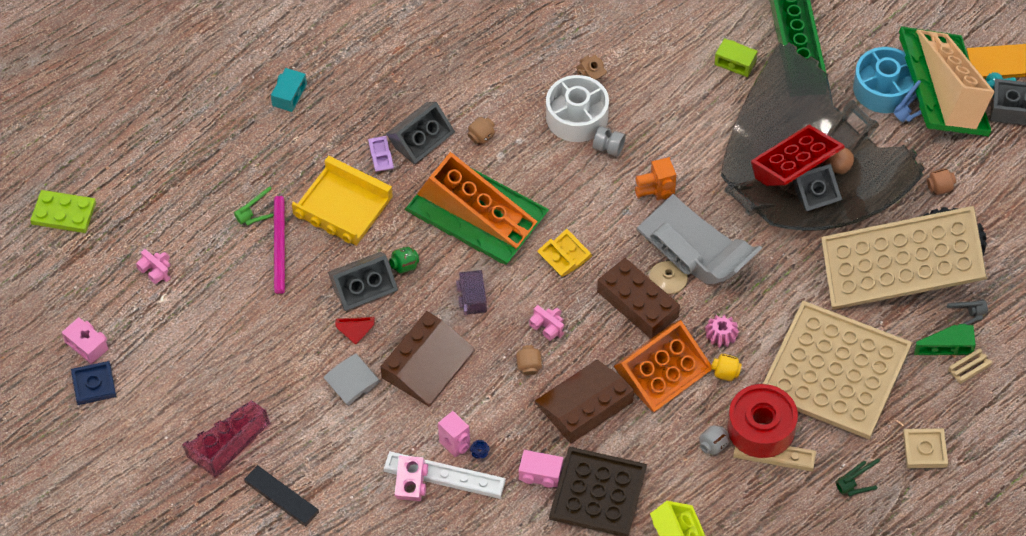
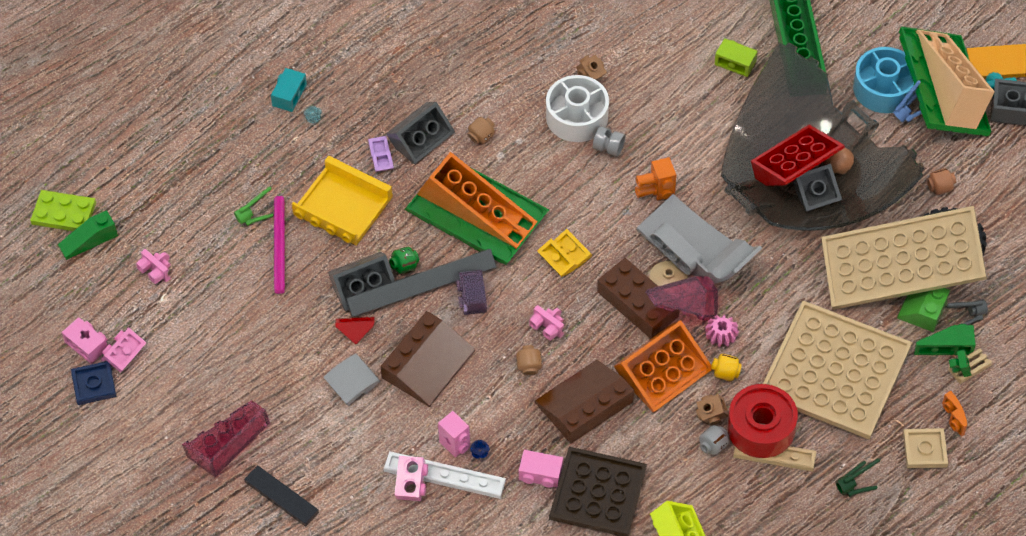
(89, 235): none -> green slope
(124, 349): none -> bright pink bracket
(315, 117): none -> clear light blue plate
(419, 282): none -> dark grey tile
(691, 296): none -> clear pink wedge
(712, 409): none -> medium nougat brick
(924, 308): none -> bright green slope
(957, 419): none -> orange slope
(961, 364): none -> green tile

